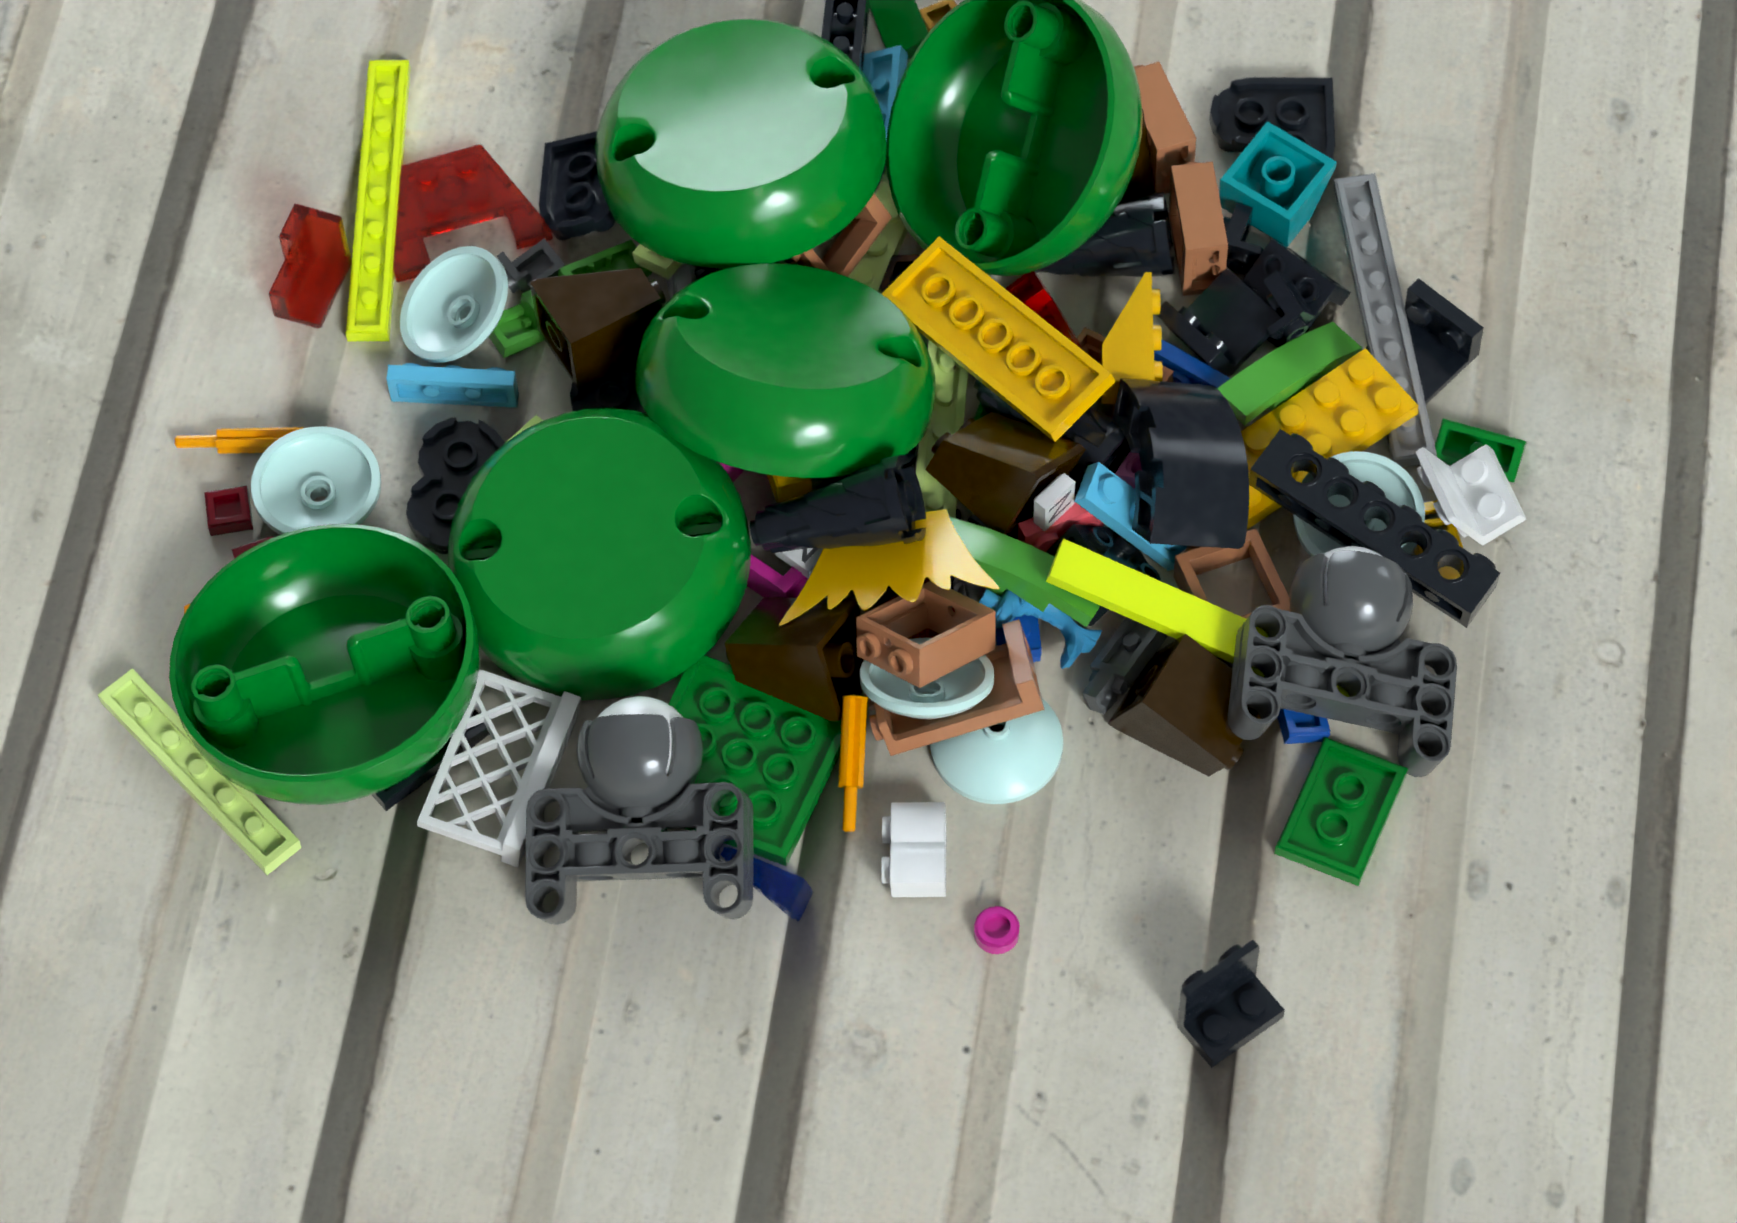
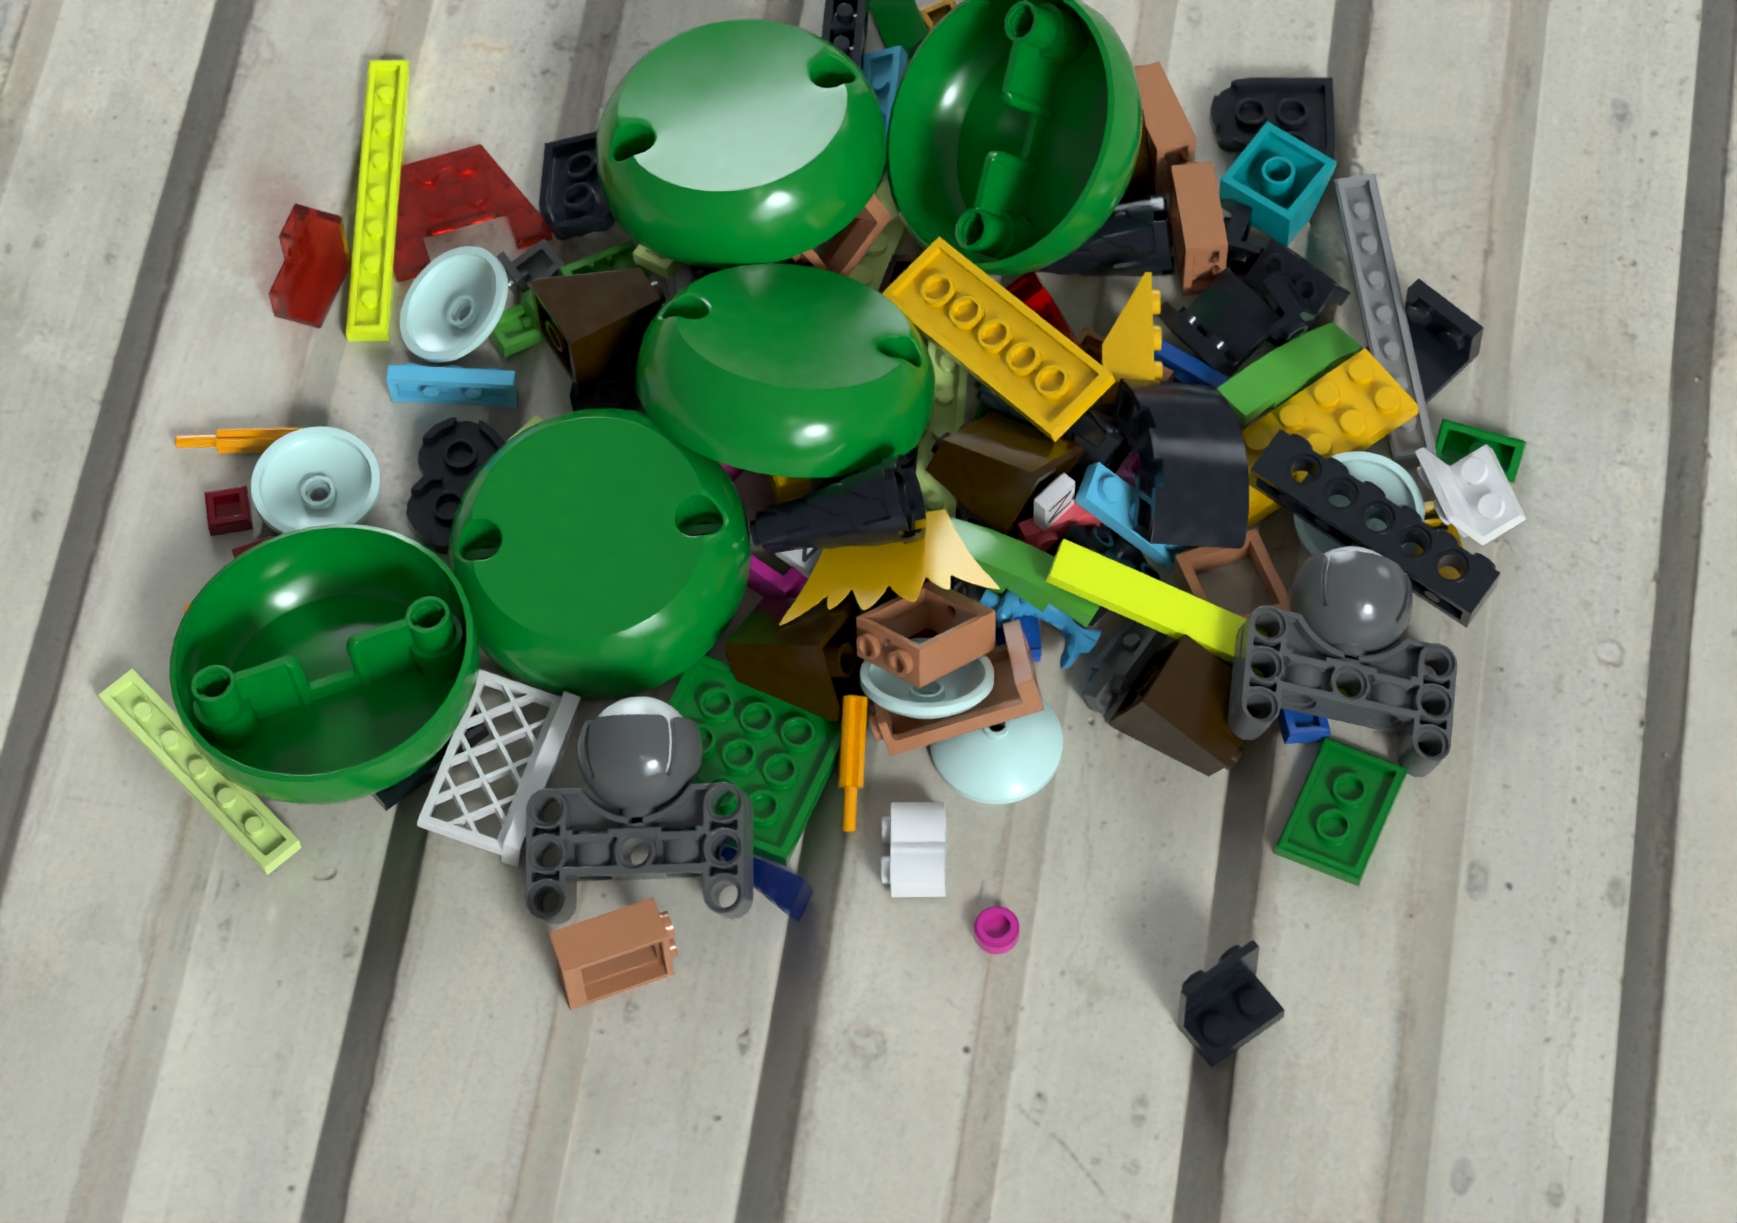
(614, 952): none -> nougat window

